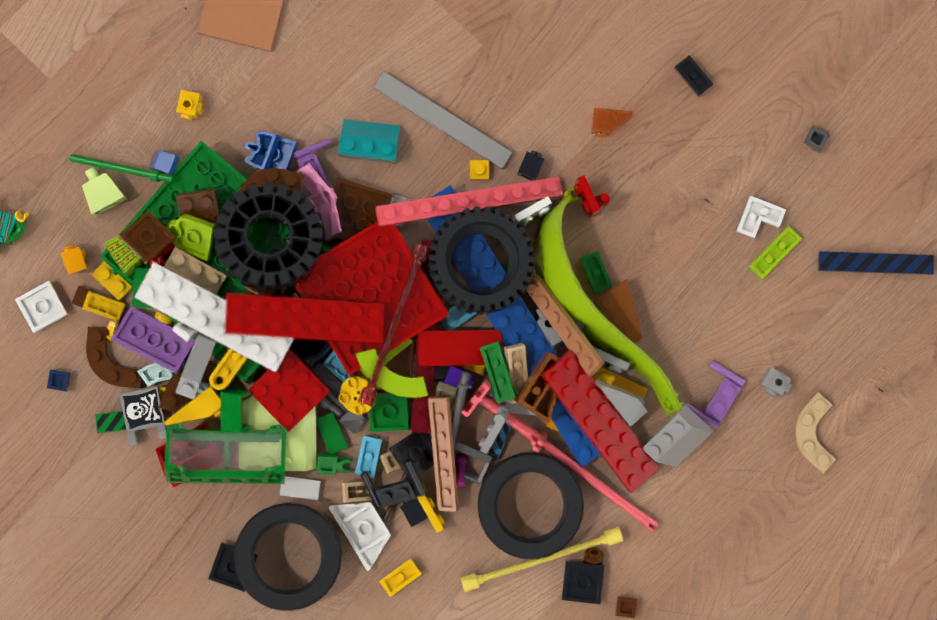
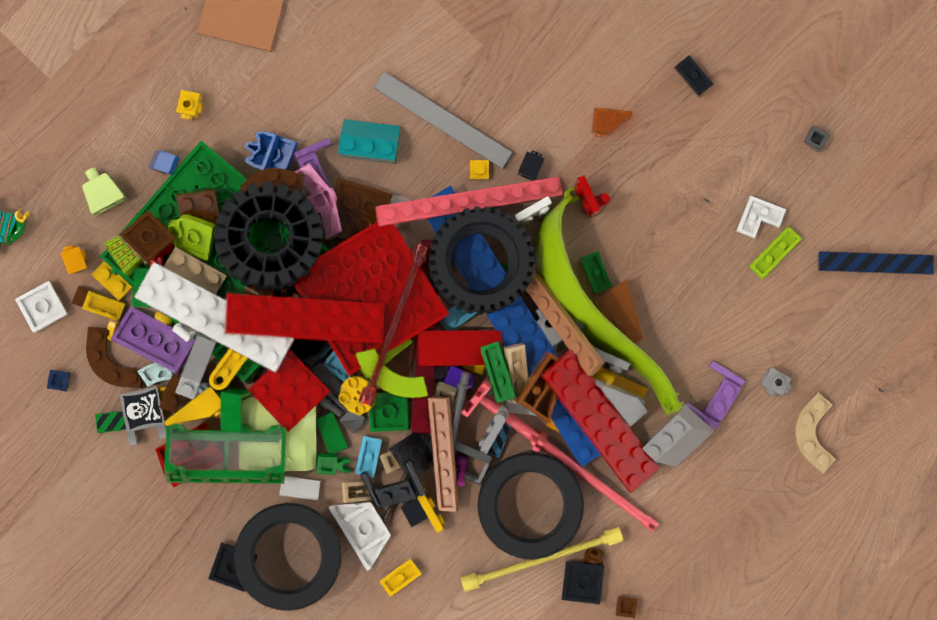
(154, 175): green bar -> none

